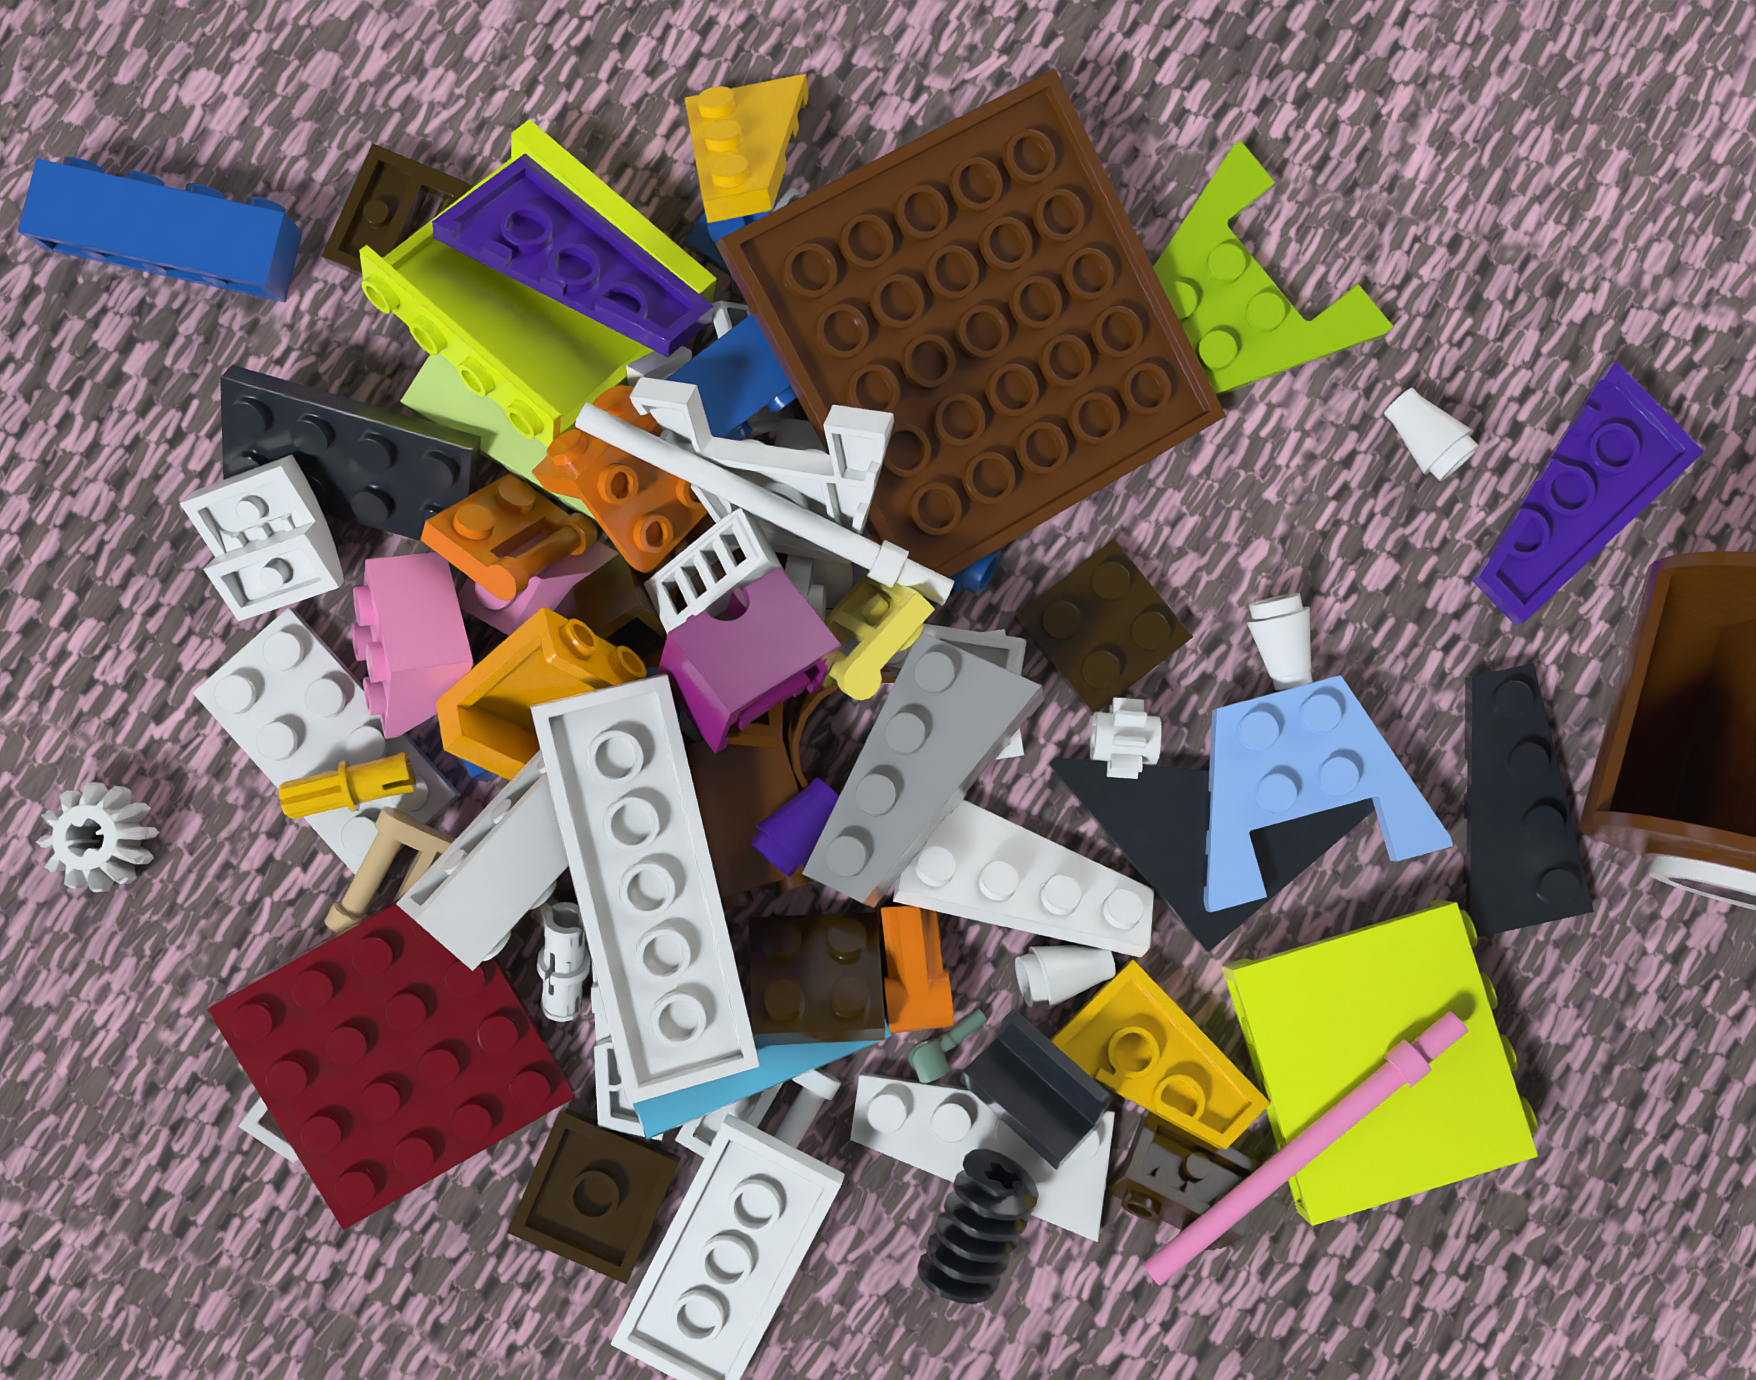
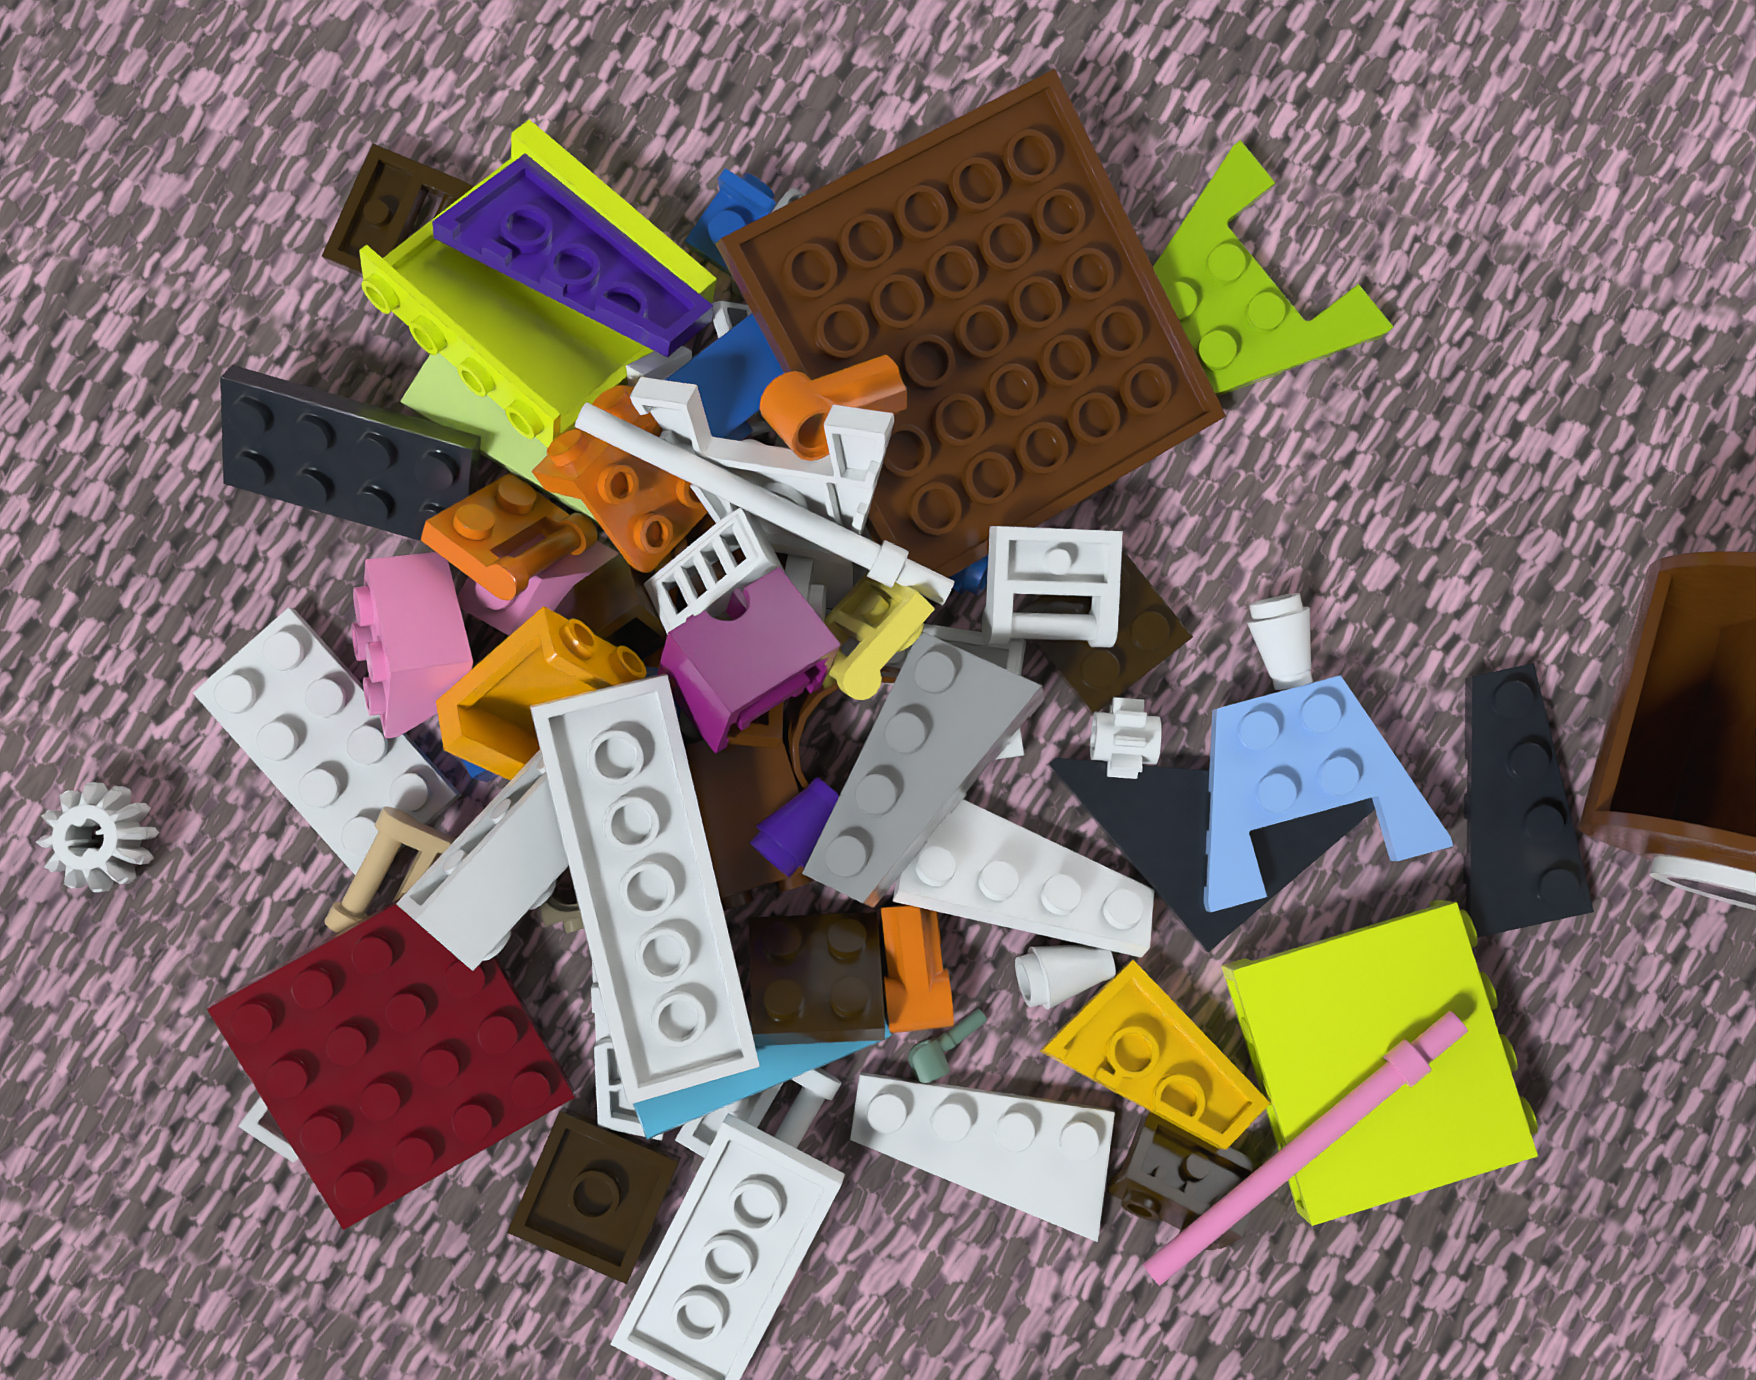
(161, 228): blue brick -> none
(265, 538): white slope -> none
(347, 786): yellow axle -> none
(563, 962): white pin -> none
(743, 143): yellow wing -> none
(800, 406): none -> orange piece
(978, 1228): black piece -> none
(1037, 1090): black panel -> none
(1052, 564): none -> white plate
(1432, 436): white cone -> none
(1591, 486): dark purple wing -> none

